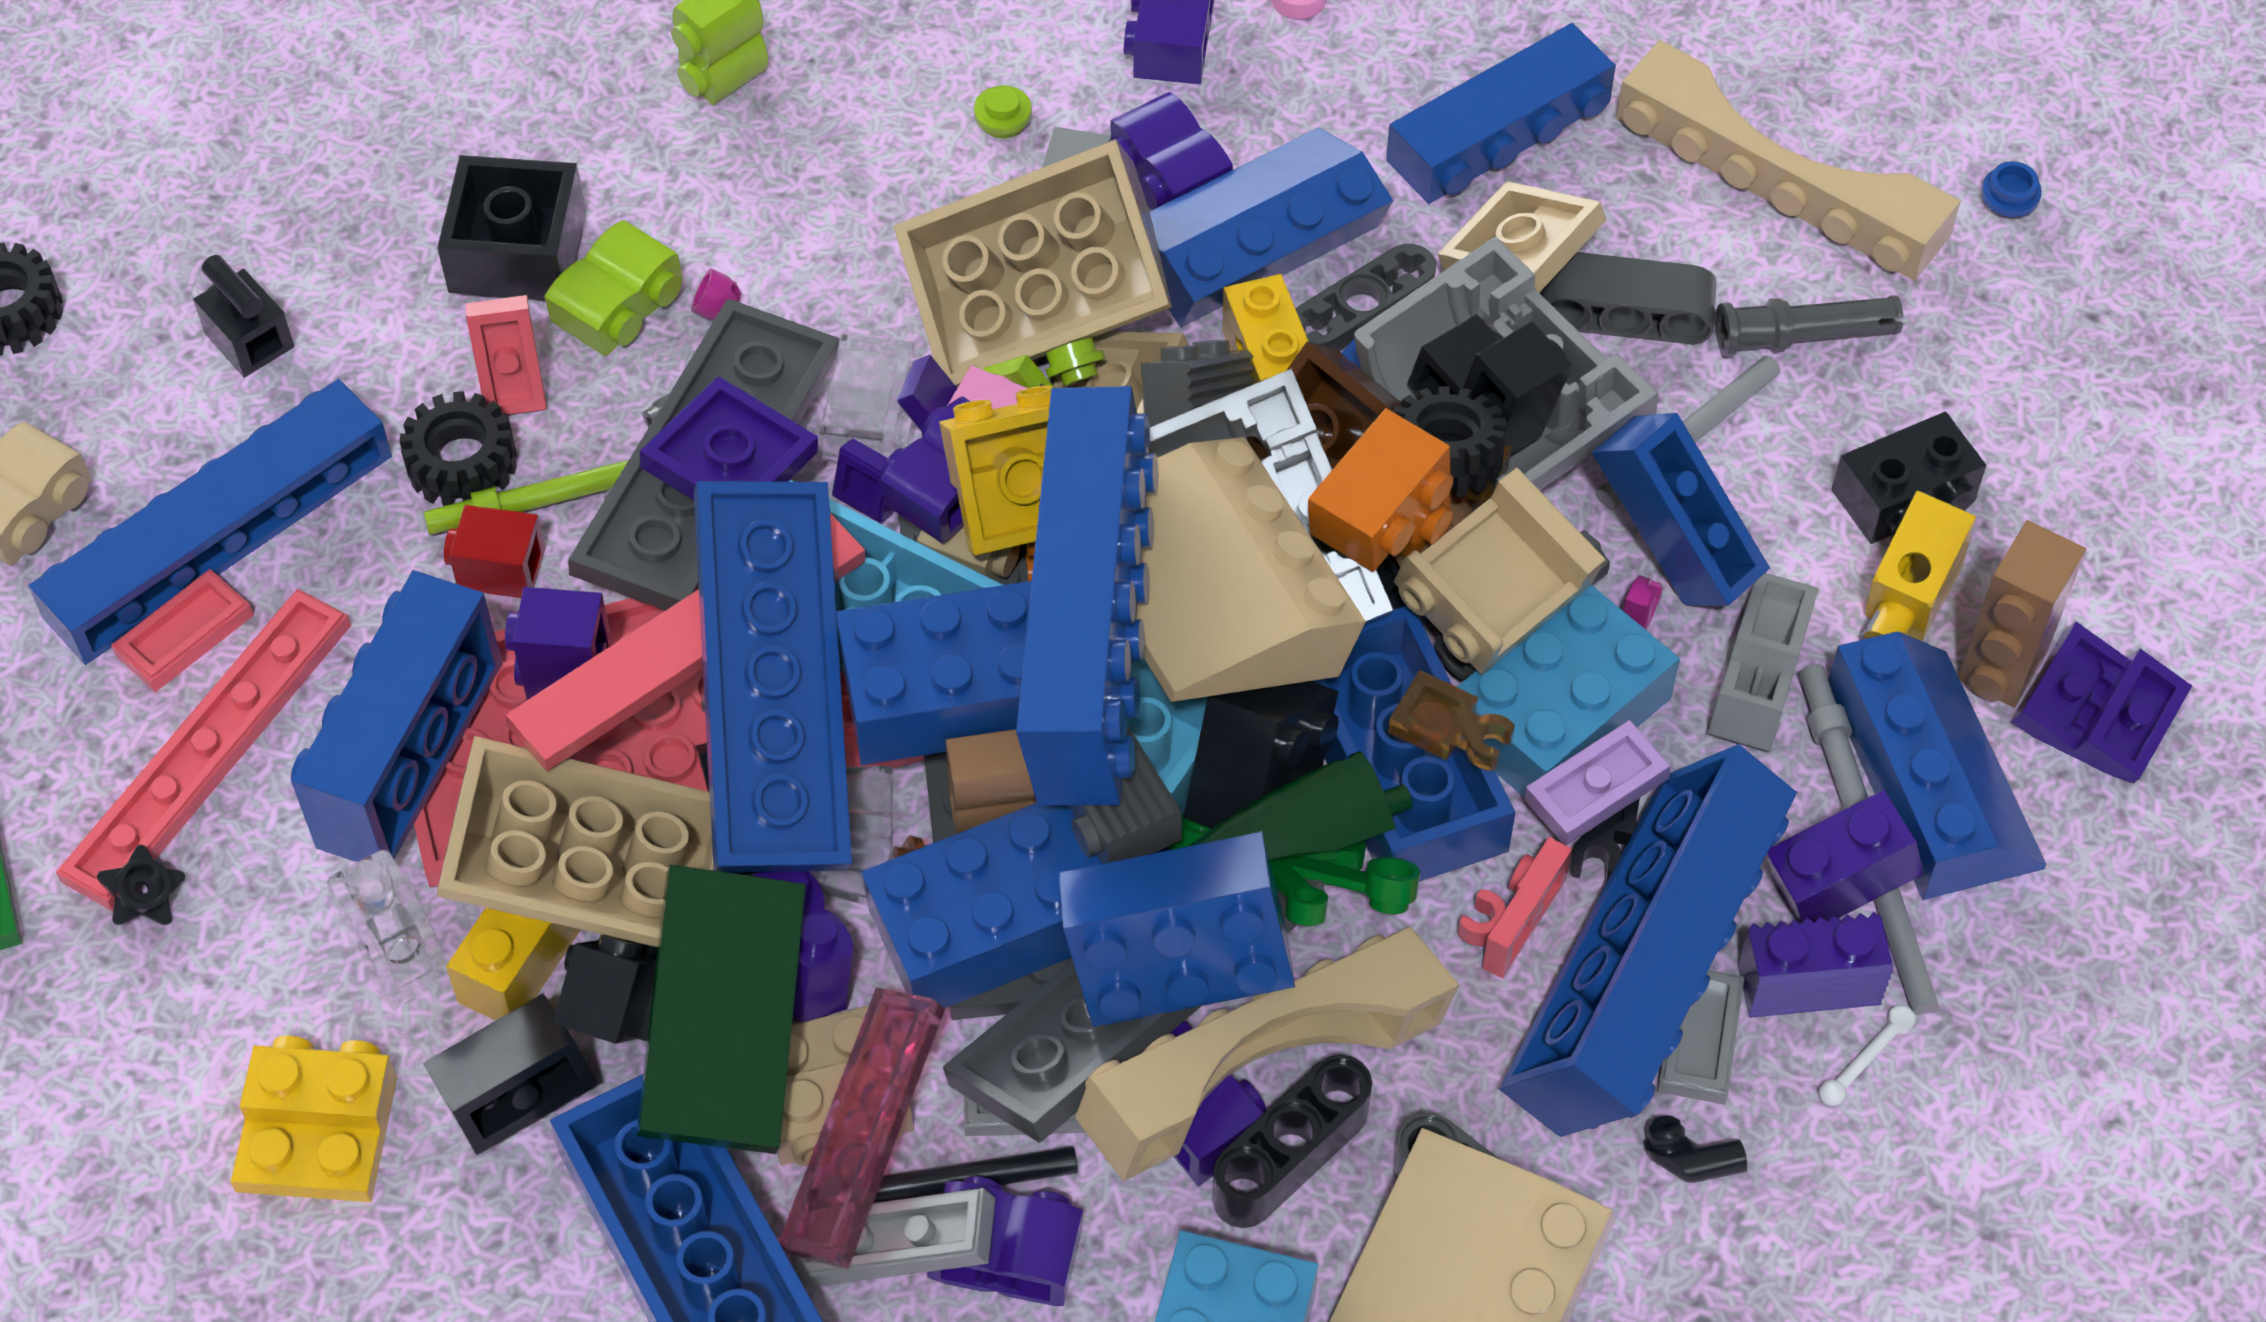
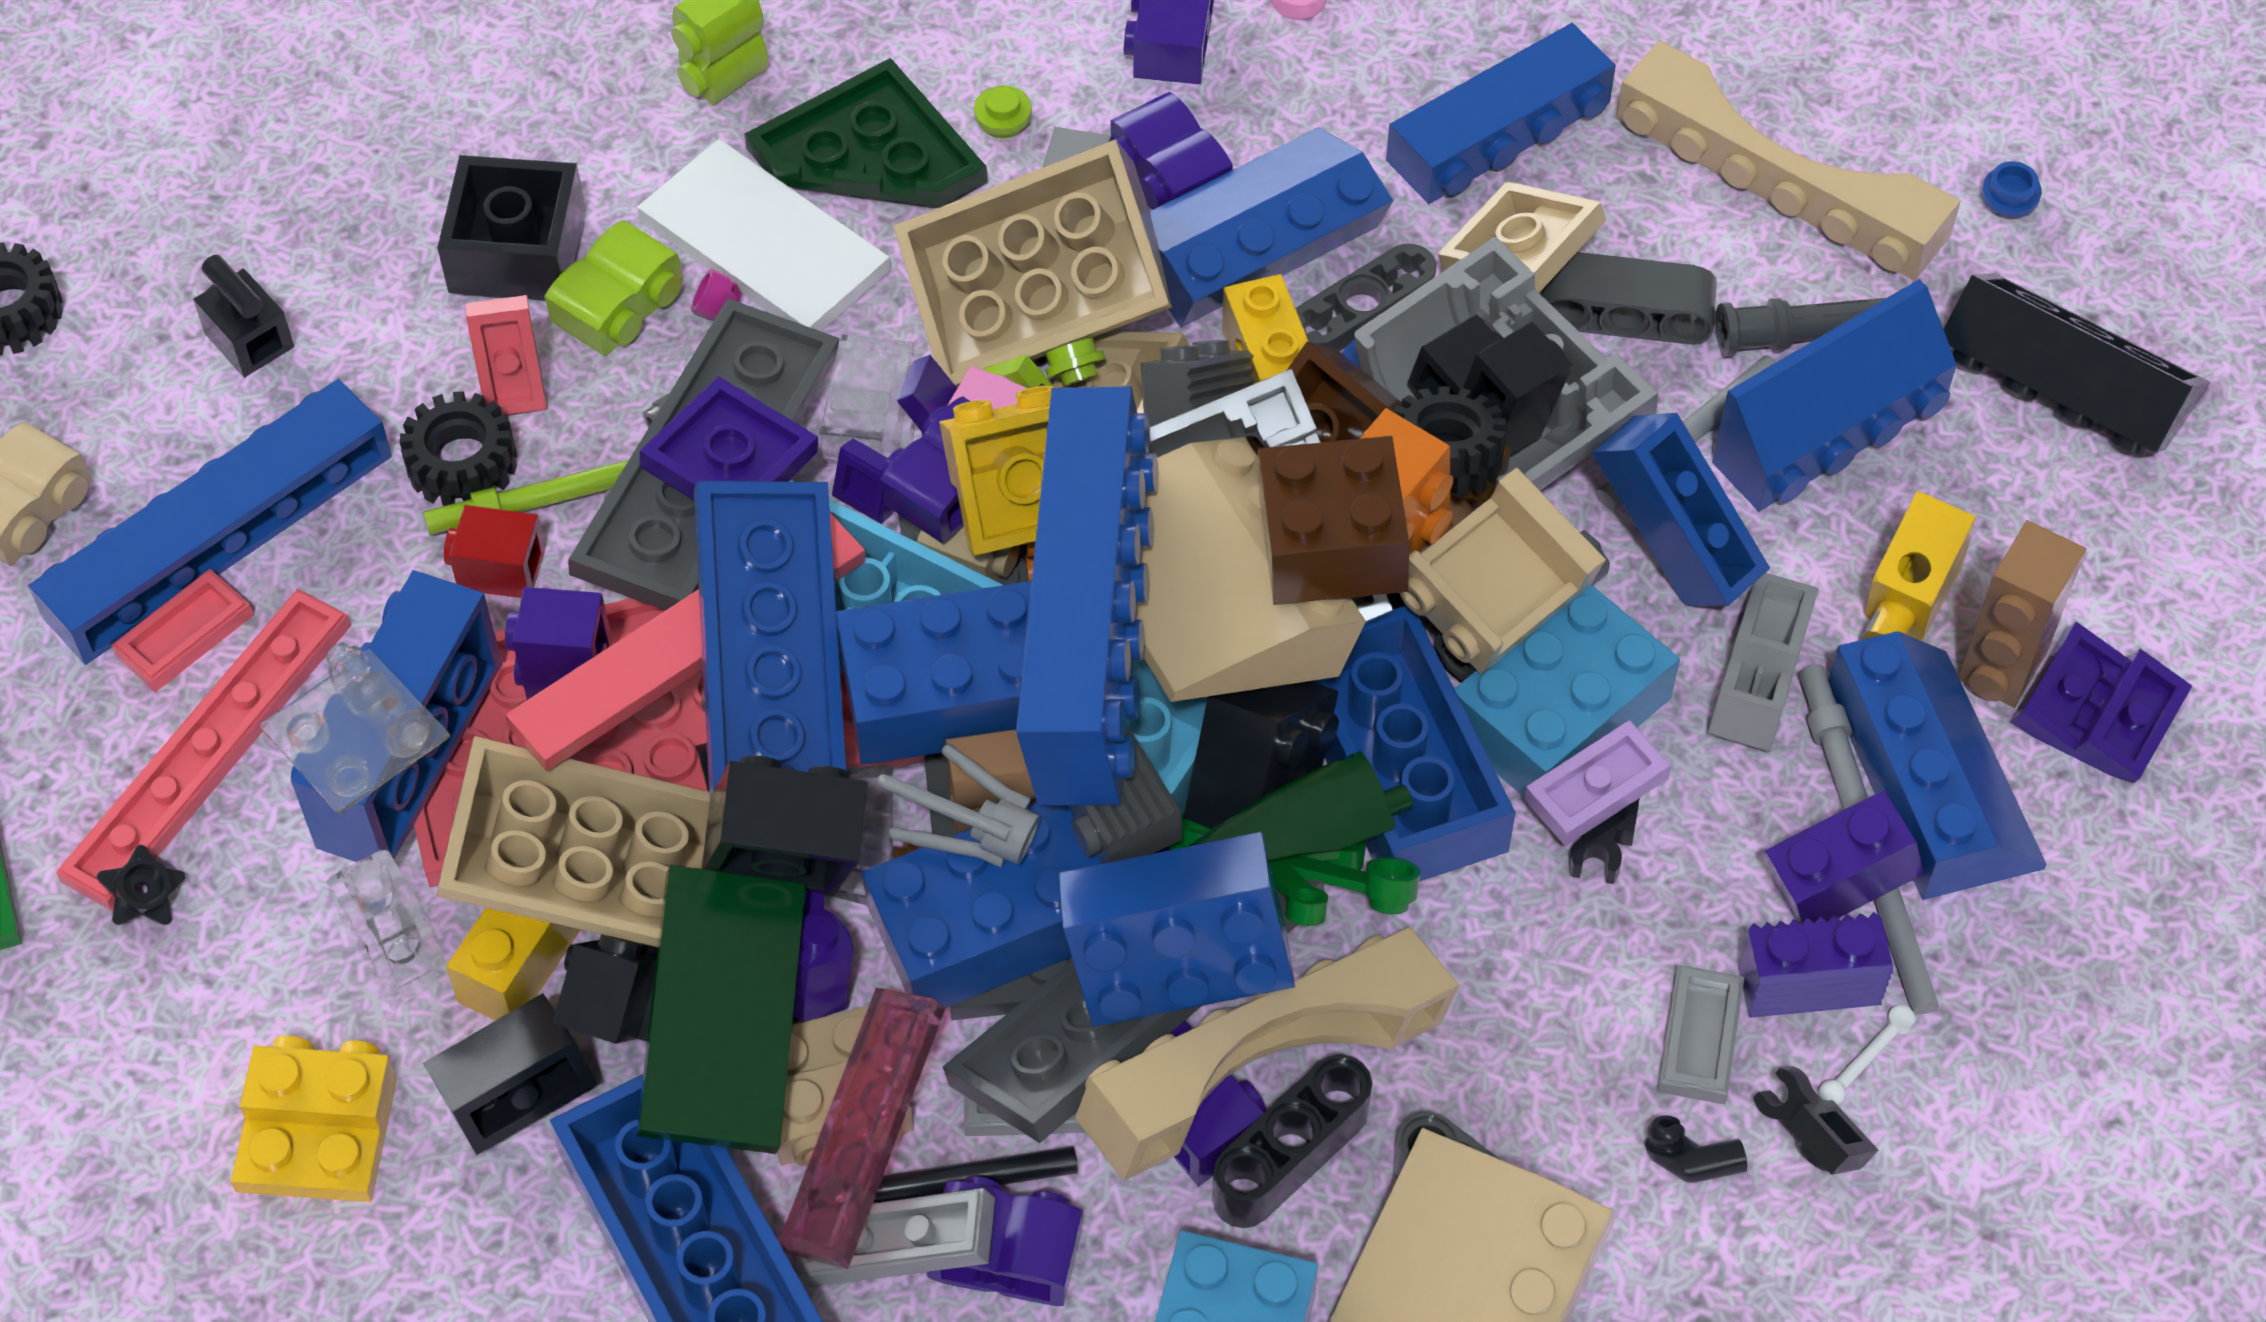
(353, 728): none -> clear hinge
(764, 237): none -> white tile
(786, 823): none -> black brick
(869, 141): none -> dark green plate
(1002, 828): none -> light grey plant
(1333, 520): none -> reddish brown brick
(1444, 716): clear orange plate -> none
(1536, 886): coral plate -> none
(1643, 600): dark pink tile -> none
(1650, 944): blue brick -> none
(1824, 1130): none -> black plate
(1835, 398): none -> blue slope
(1883, 476): black brick -> none
(2072, 362): none -> black slope

